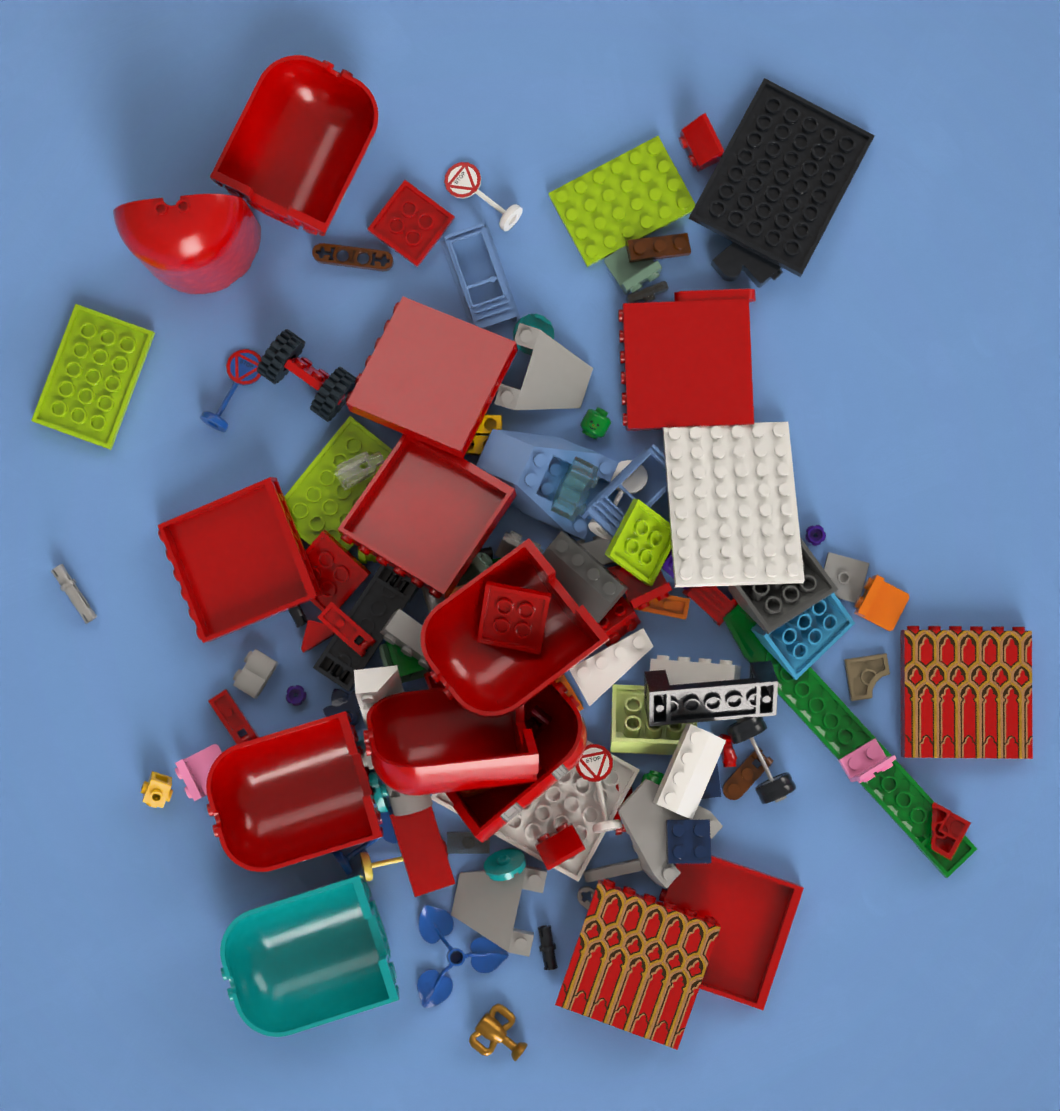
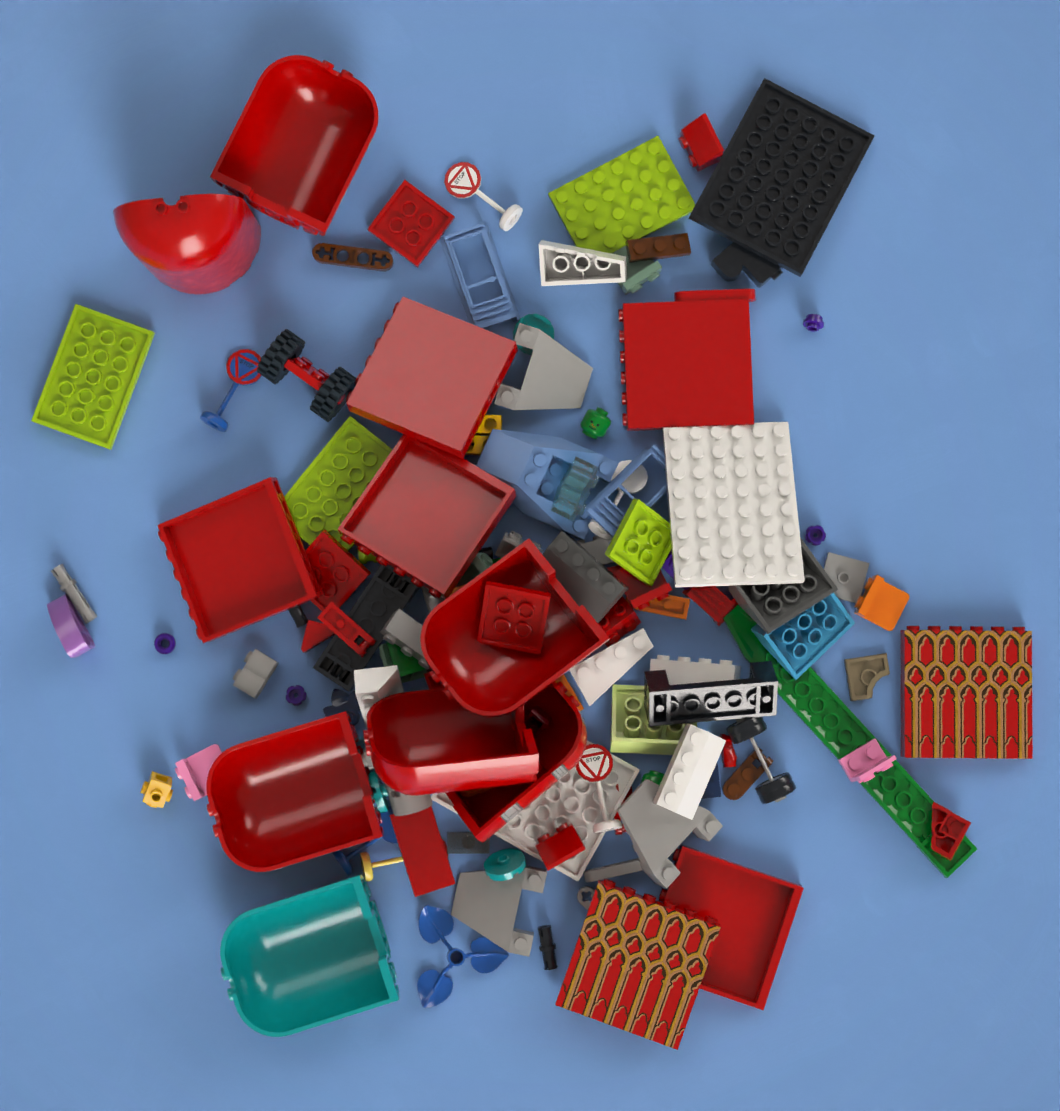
(69, 627): none -> medium lavender beam
(158, 643): none -> dark purple plate
(232, 717): red plate -> none
(351, 474): clear torso -> none
(496, 1032): pearl gold piece -> none
(575, 265): none -> white wedge
(647, 294): clear smoke plate -> none
(688, 841): dark blue plate -> none
(813, 322): none -> dark purple plate

